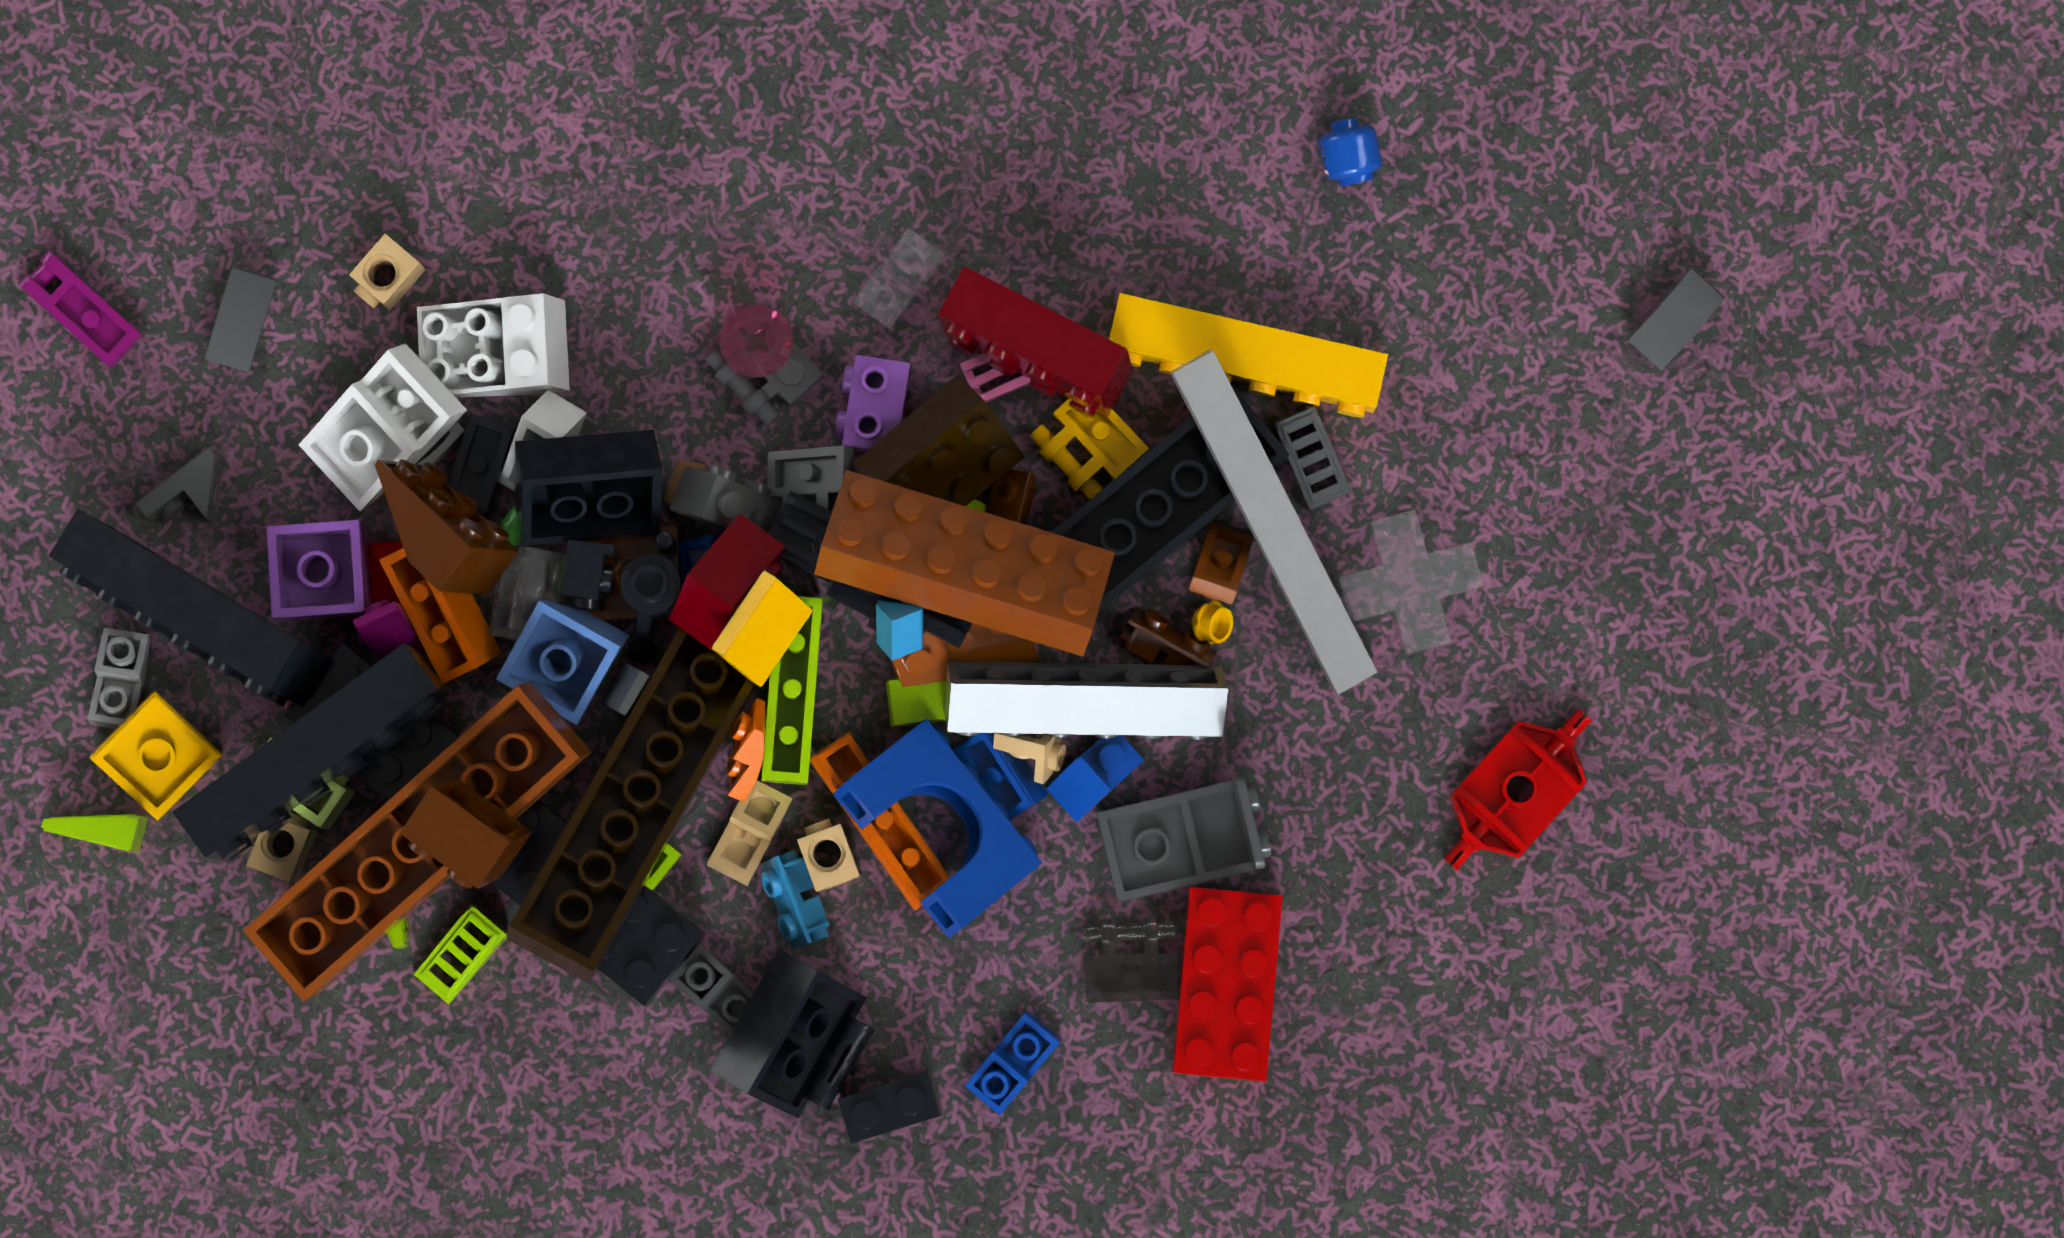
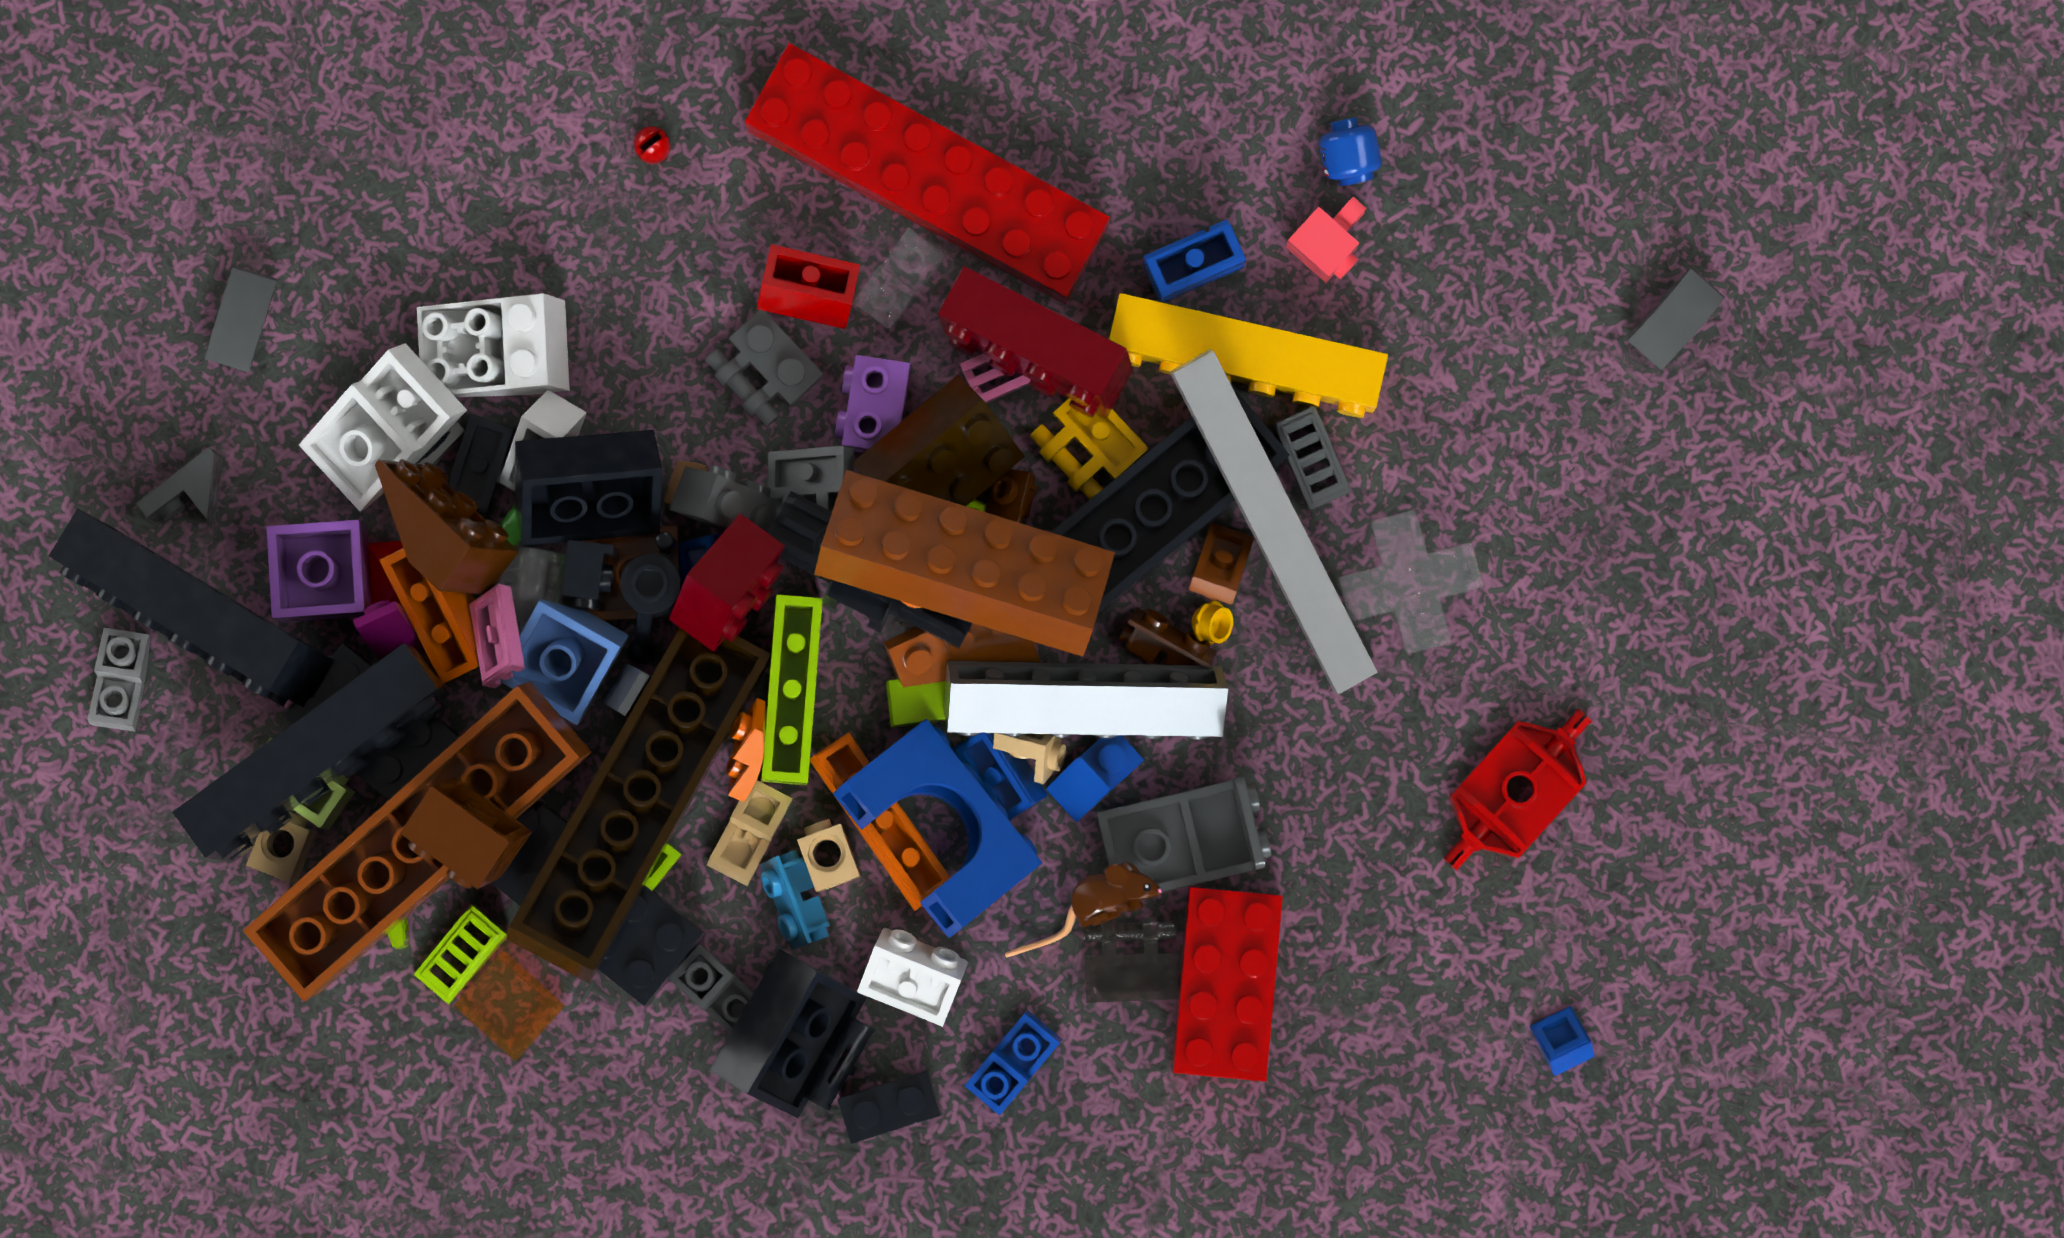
(81, 310): magenta plate -> none
(114, 831): lime slope -> none
(156, 755): yellow tile -> none
(386, 253): tan brick -> none
(496, 635): none -> bright pink tile
(509, 1005): none -> clear orange piece
(657, 151): none -> red hinge
(754, 319): clear pink gear -> none
(762, 628): yellow tile -> none
(808, 286): none -> red brick
(899, 628): dark azure slope -> none
(913, 975): none -> white bracket
(927, 173): none -> red brick
(1102, 899): none -> reddish brown animal
(1194, 261): none -> blue brick
(1325, 242): none -> coral brick
(1562, 1040): none -> blue slope

